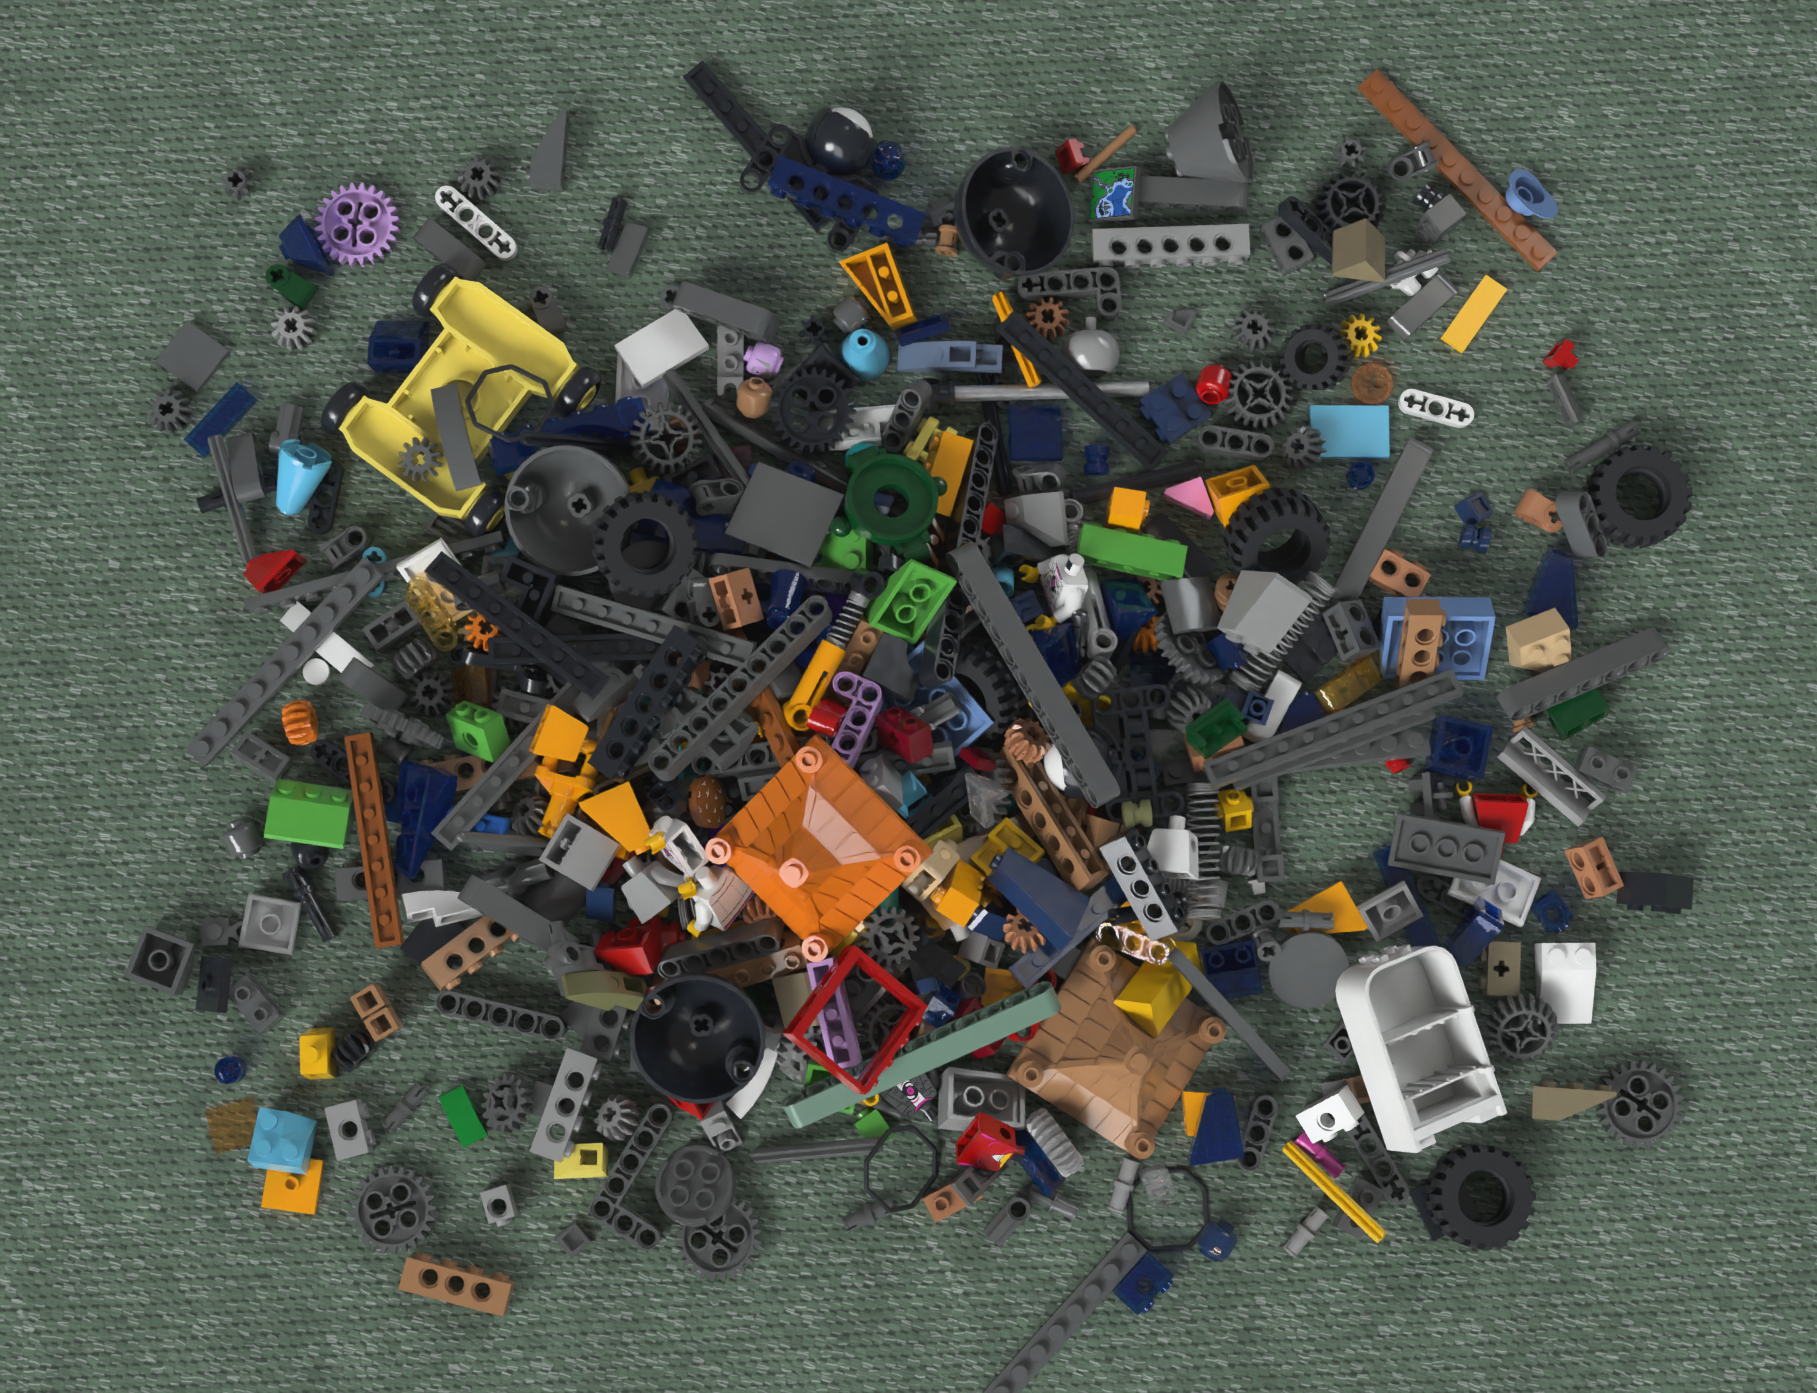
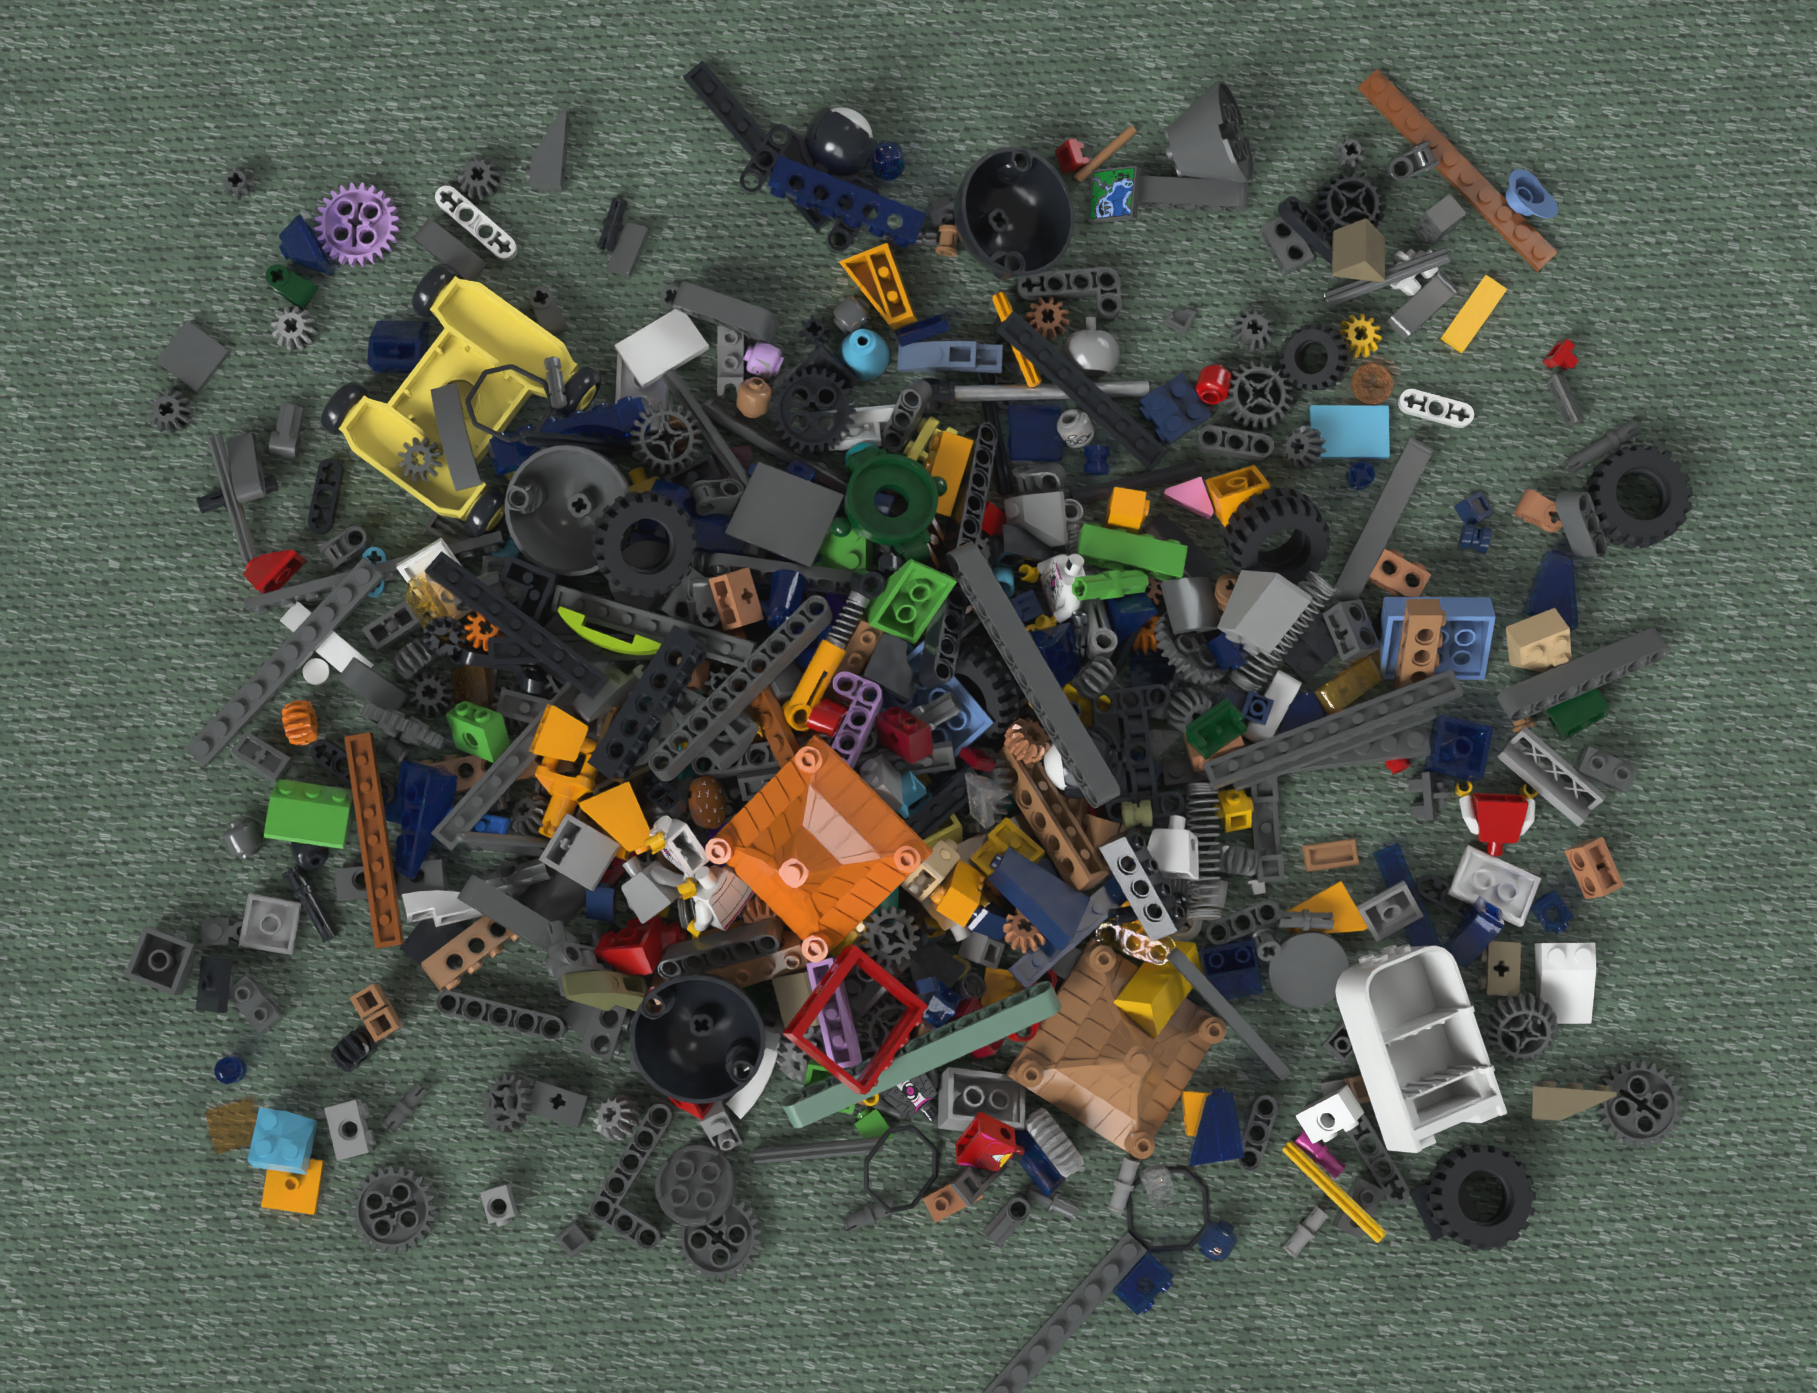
(221, 418): clear blue tile -> none
(299, 474): medium azure cone -> none
(315, 1053): yellow torso -> none
(415, 1281): medium nougat brick -> none
(441, 626): none -> black gear
(462, 1115): green slope -> none
(544, 1142): light grey brick -> none
(555, 382): none -> dark grey axle
(585, 1162): light yellow slope -> none
(640, 644): none -> lime slope
(1075, 428): none -> light grey head
(1109, 584): none -> bright green piece
(1234, 235): light grey brick -> none
(1330, 855): none -> medium nougat tile
(1428, 197): black wheel -> none
(1446, 848): dark grey plate -> none
(1658, 890): black brick -> none

